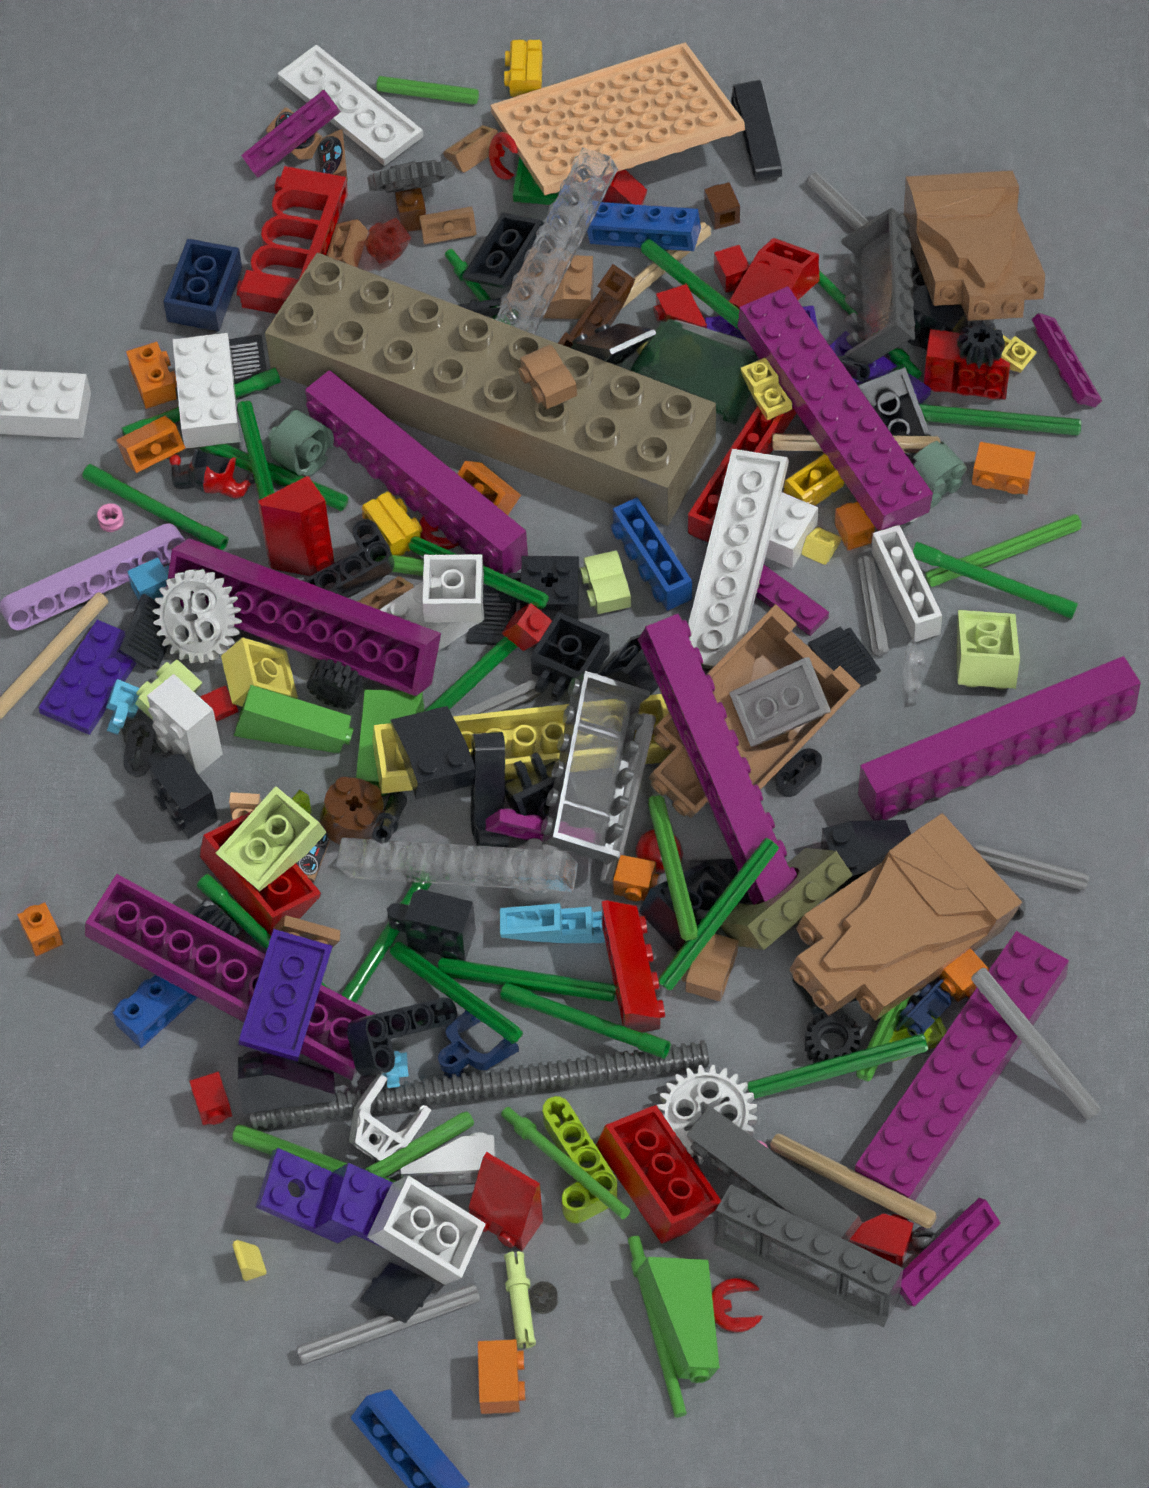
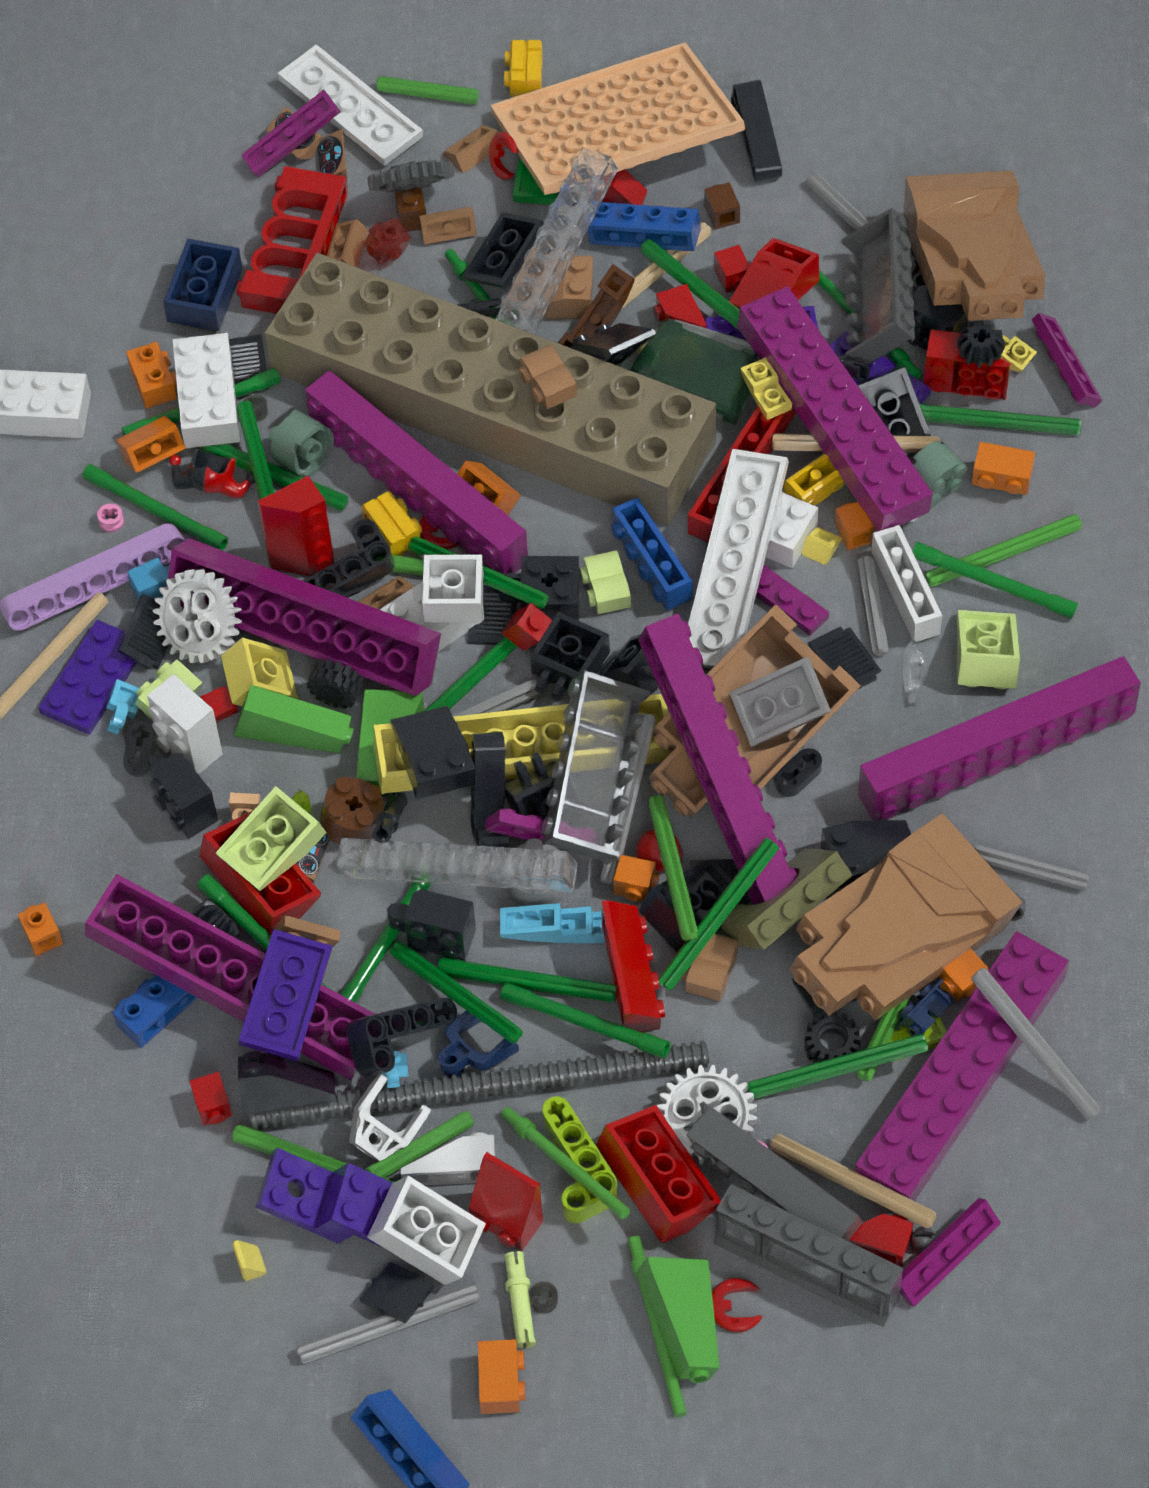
(257, 399): none -> clear smoke bush

